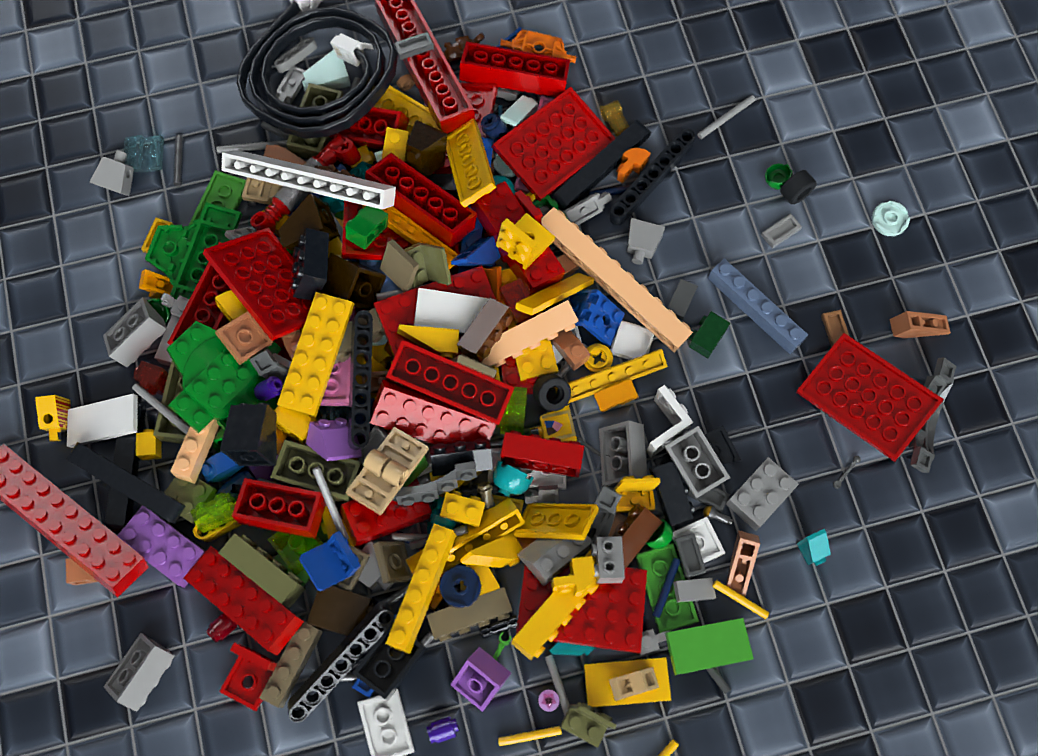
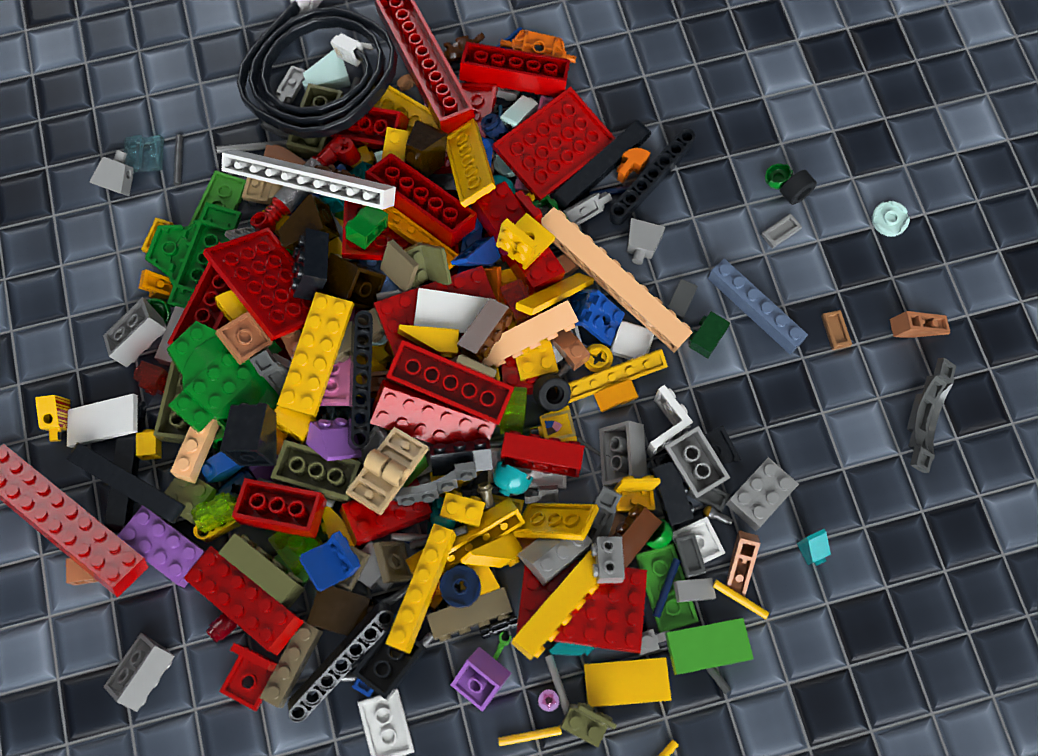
(161, 408): light grey bar -> none
(177, 305): light grey plate -> none
(268, 388): dark purple brick -> none
(295, 54): light grey beam -> none
(329, 501): light grey bar -> none
(414, 45): dark grey tile -> none
(442, 730): dark purple brick -> none
(581, 577): yellow brick -> none
(613, 114): clear yellow piece -> none
(633, 683): tan slope -> none
(726, 117): light grey bar -> none
(837, 484): dark grey hinge -> none
(869, 396): red plate -> none

